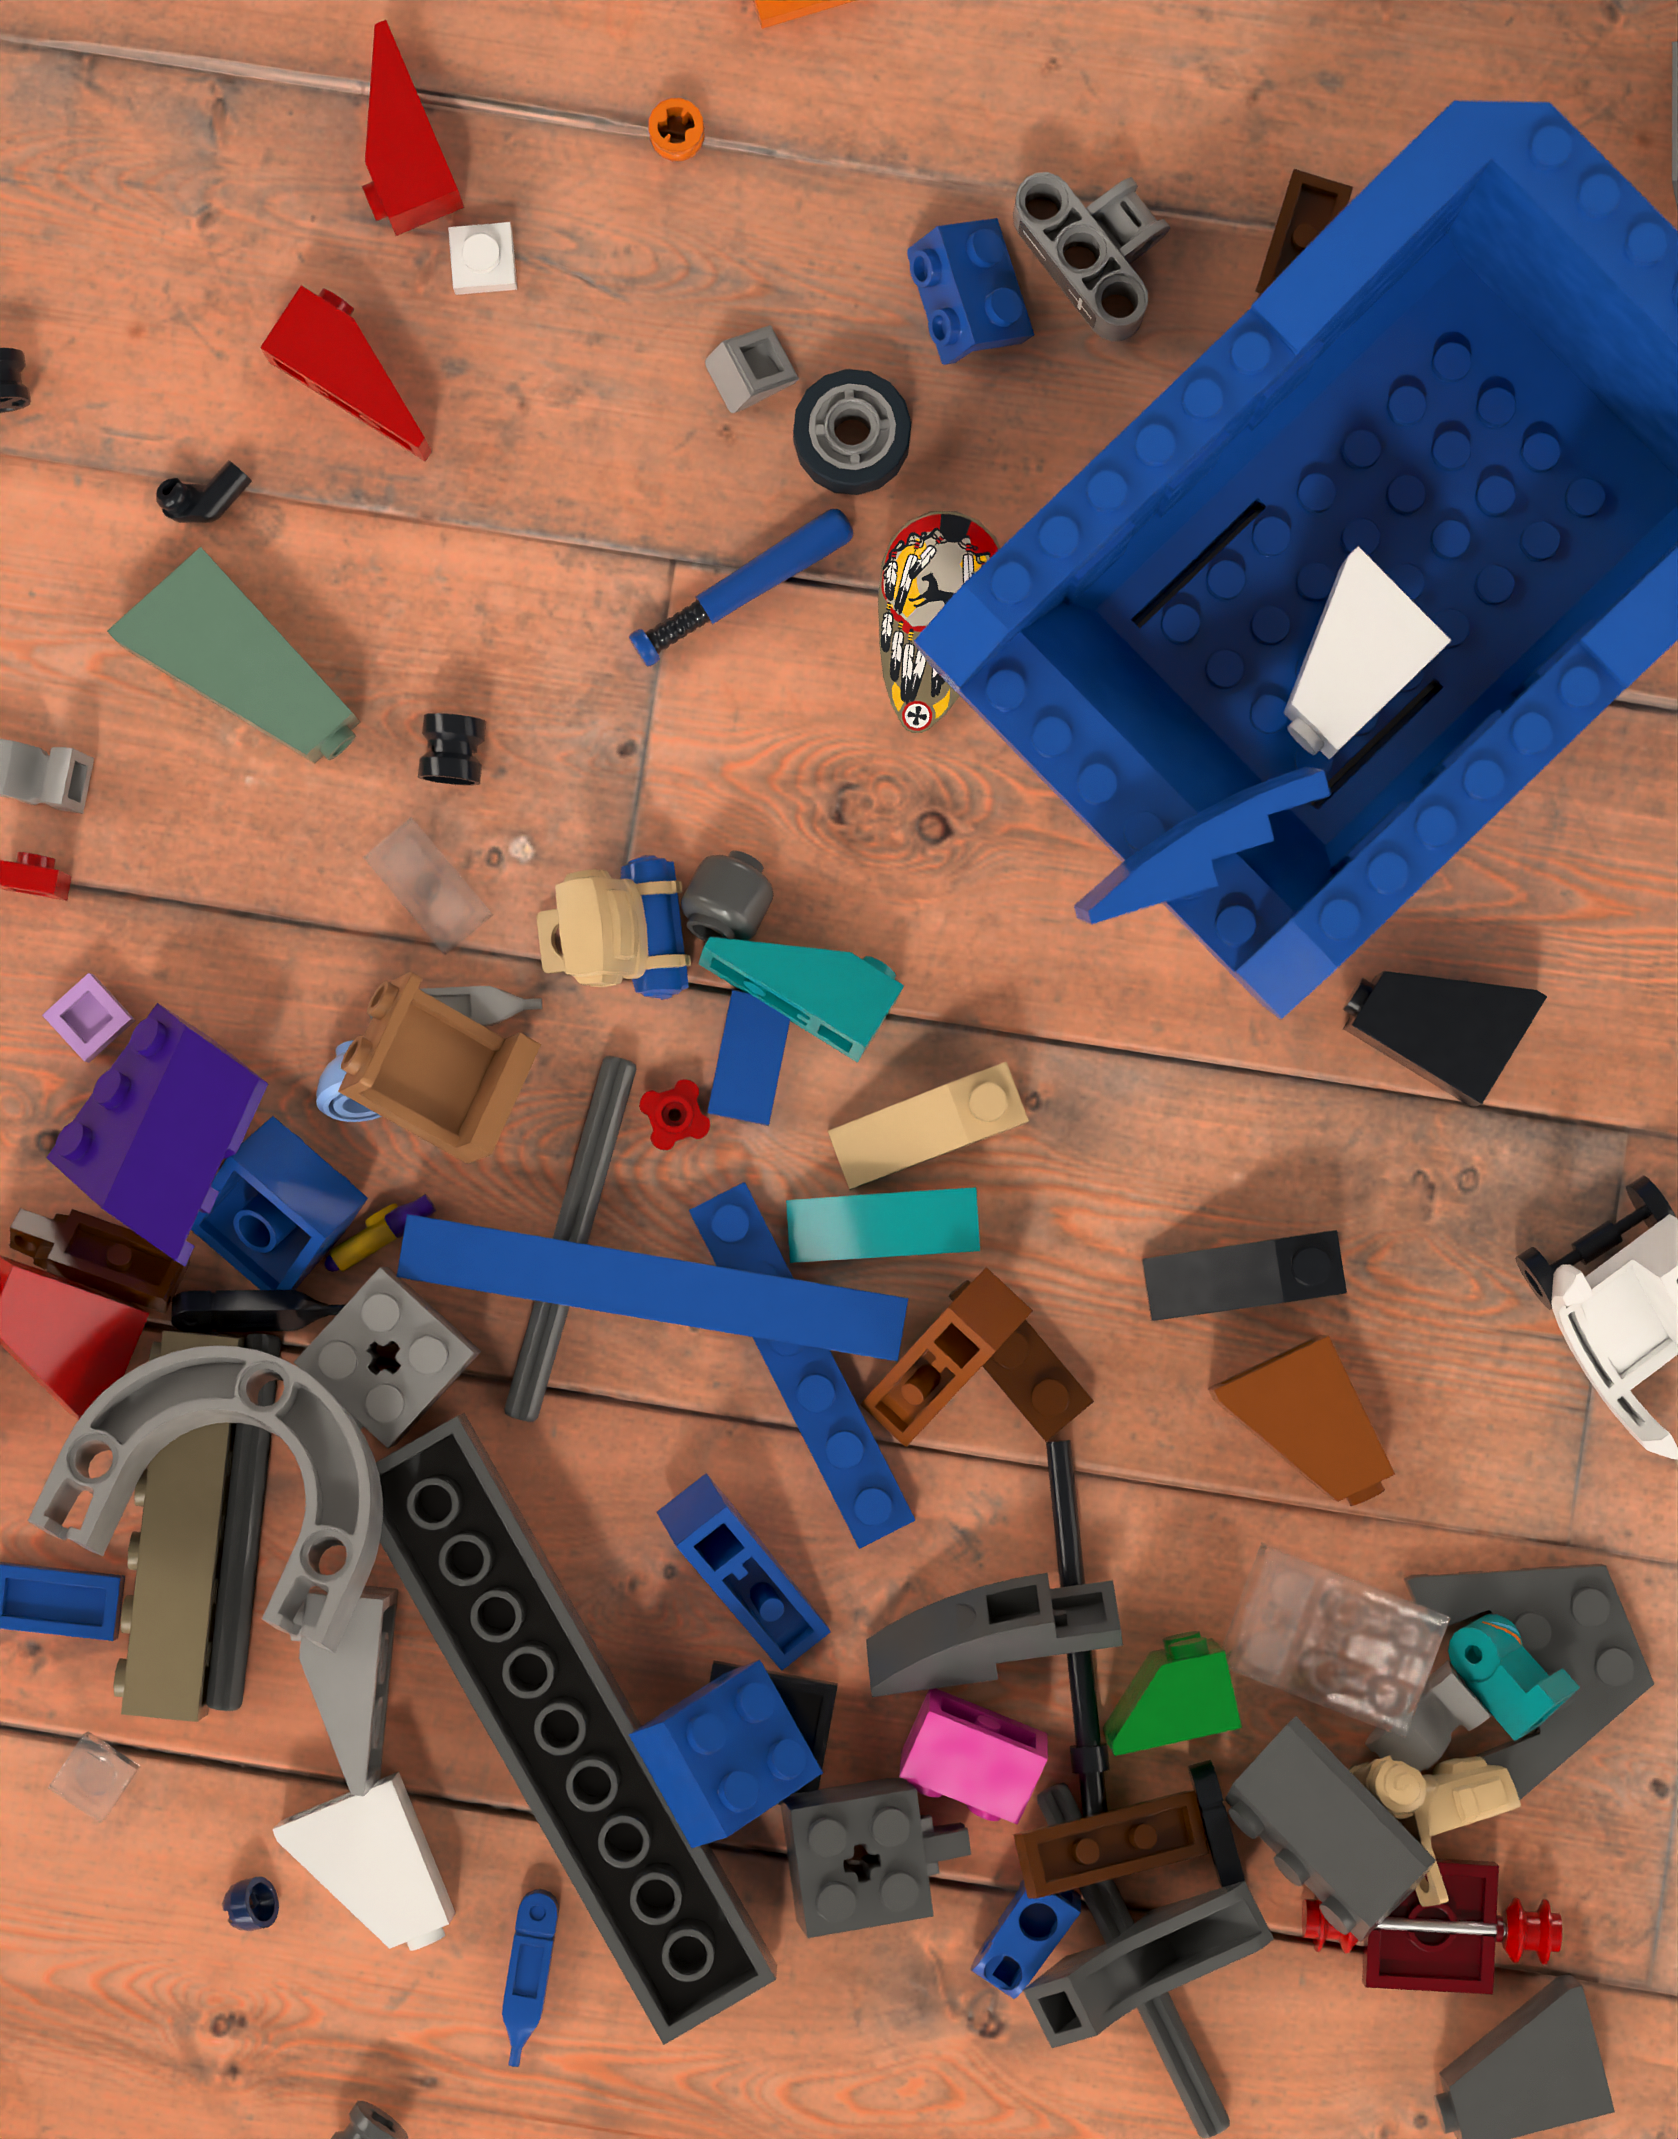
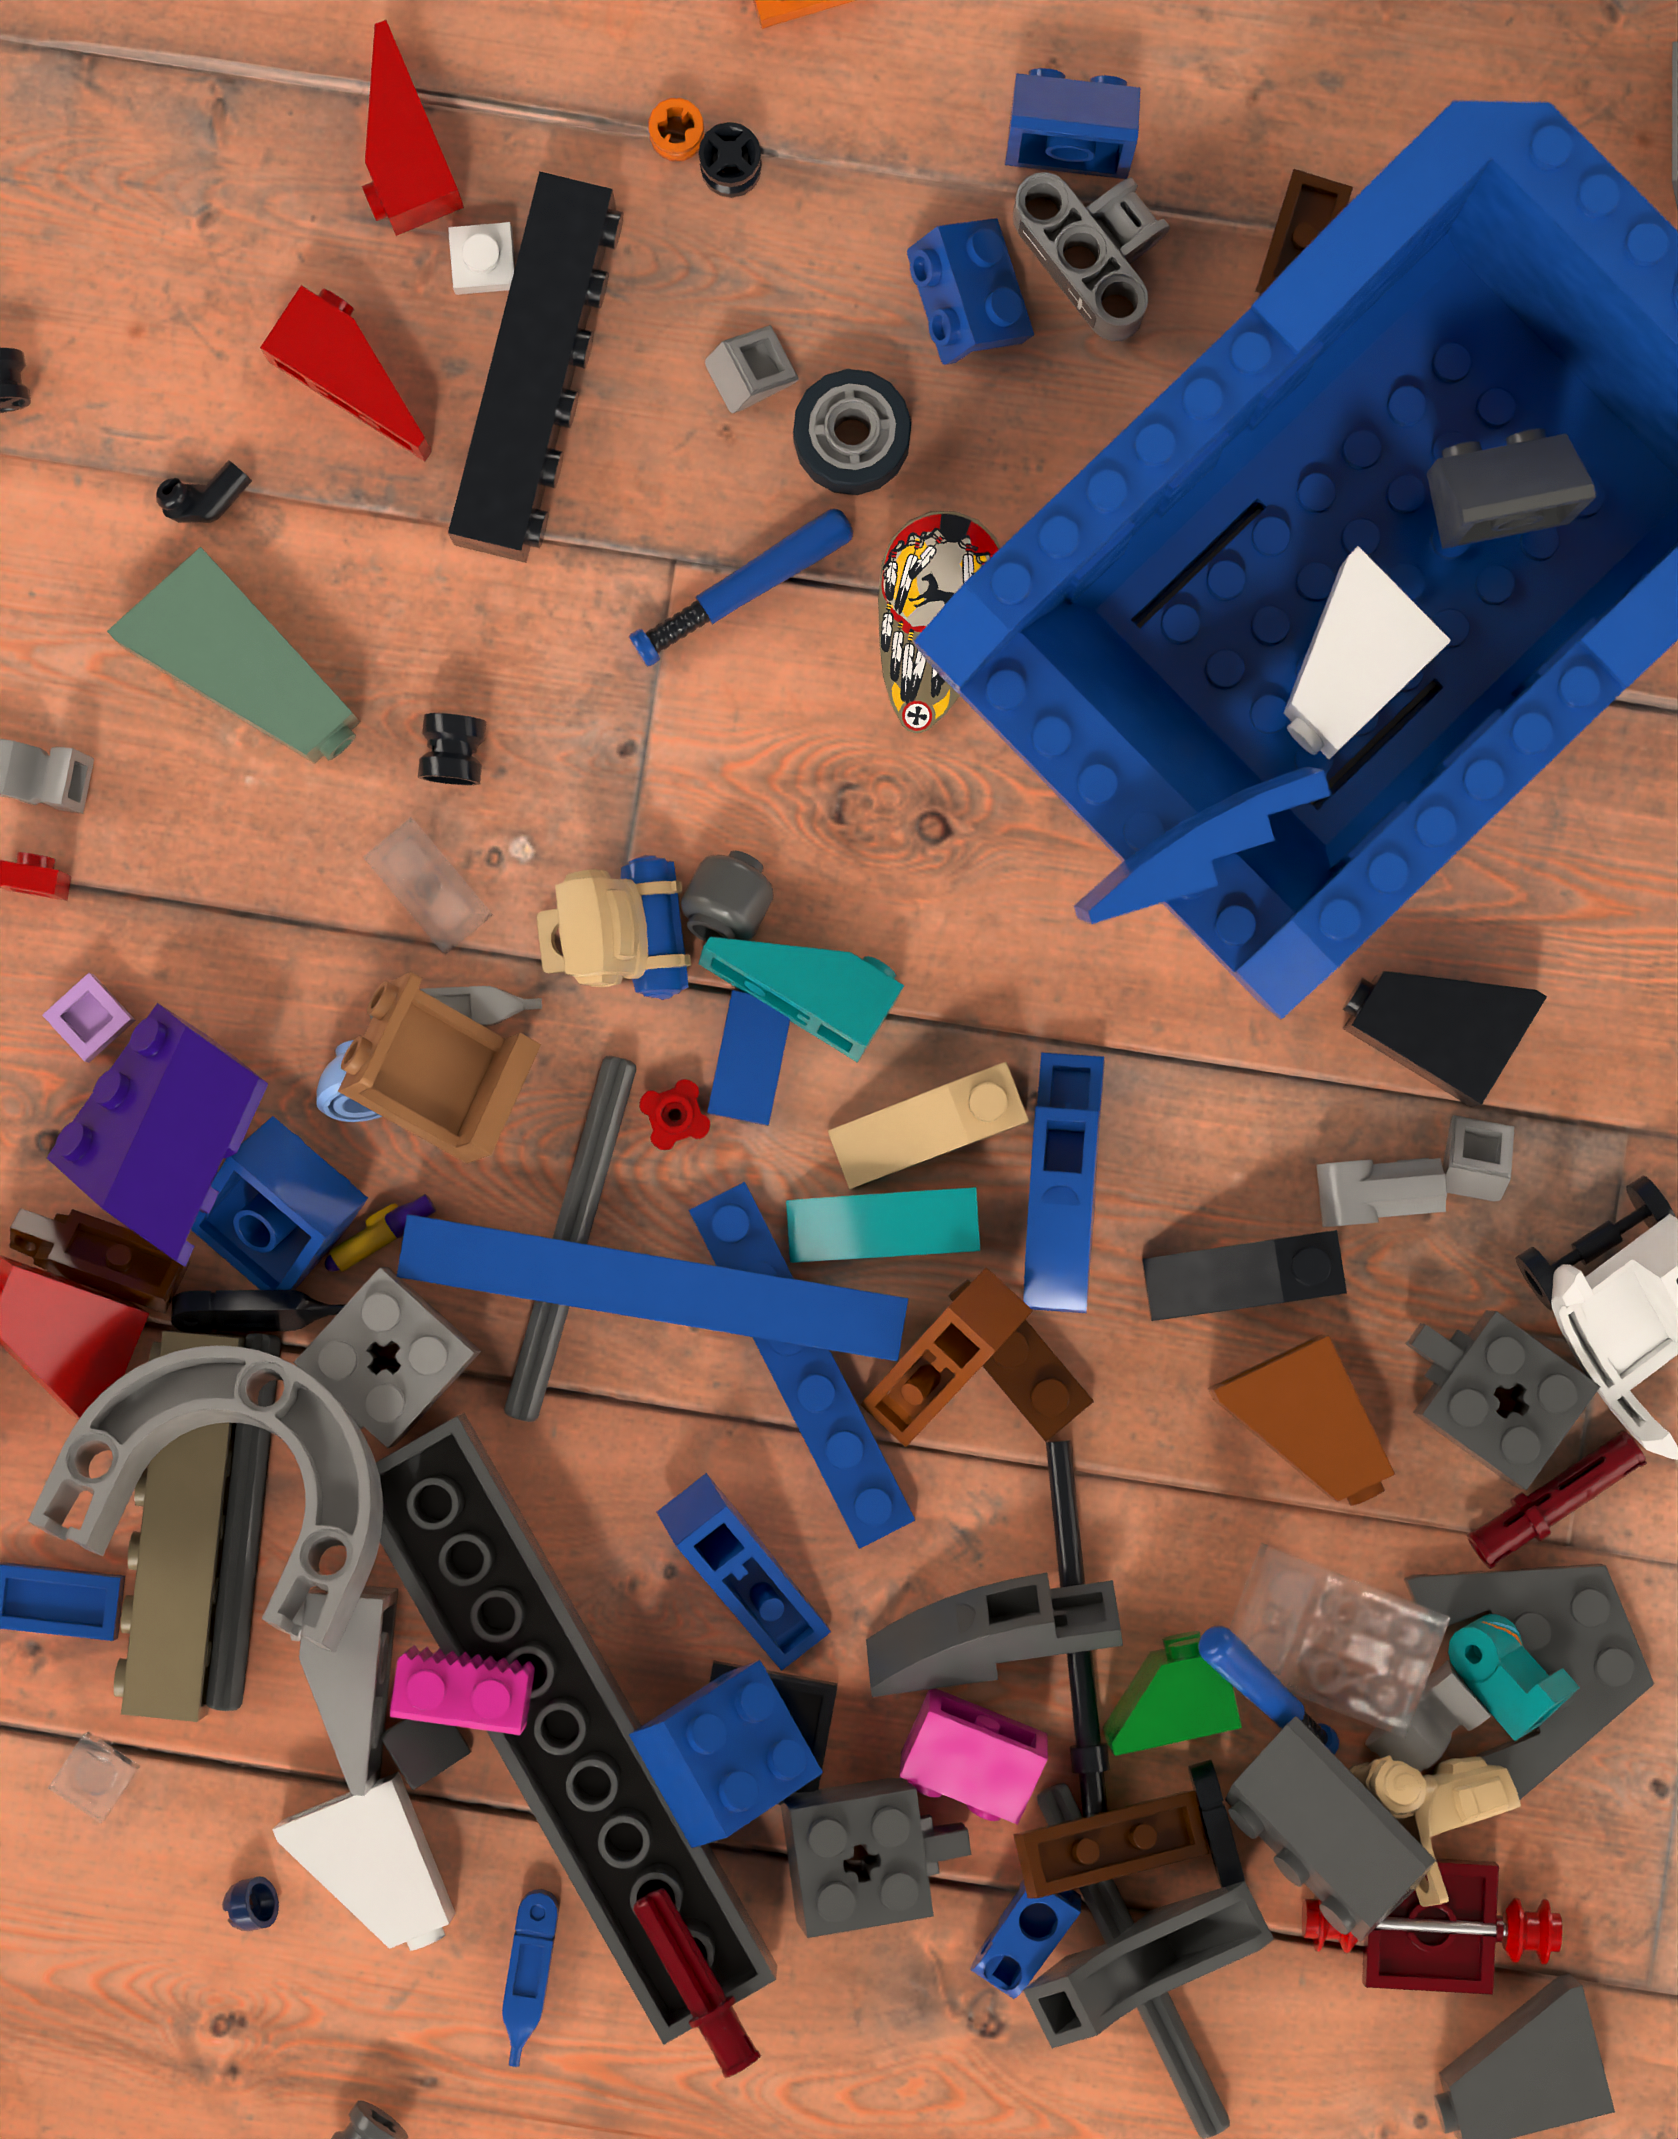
(424, 1749): none -> dark grey slope
(462, 1690): none -> dark pink brick
(534, 368): none -> black brick
(696, 1983): none -> dark red axle
(730, 147): none -> black wheel
(1063, 1182): none -> blue slope
(1073, 124): none -> blue slope
(1257, 1683): none -> blue piece
(1367, 1191): none -> light grey piece
(1462, 1401): none -> dark grey hinge
(1478, 1158): none -> light grey slope
(1507, 488): none -> dark grey slope
(1537, 1512): none -> dark red pin

